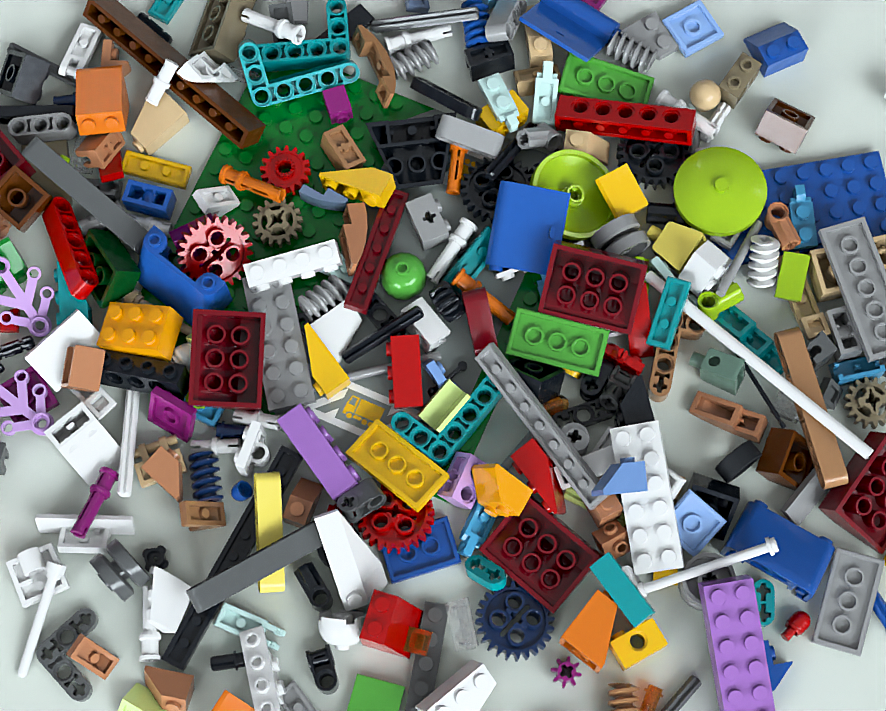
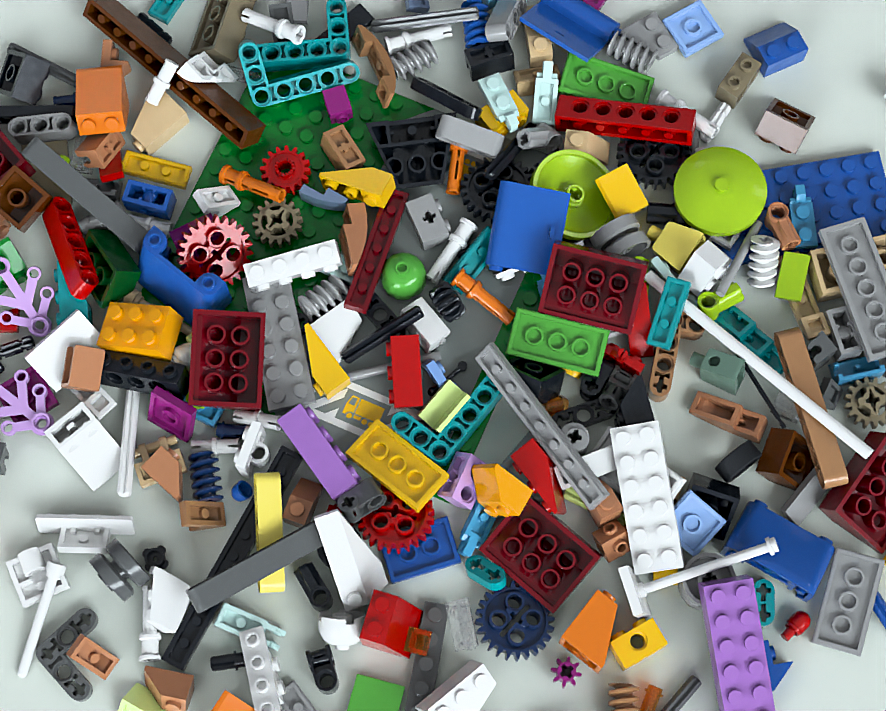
(80, 49): white plate -> none
(99, 492): magenta pin -> none
(479, 318): dark red beam -> none
(622, 478): medium blue slope -> none
(622, 589): teal tile -> none
(705, 95): tan piece -> none

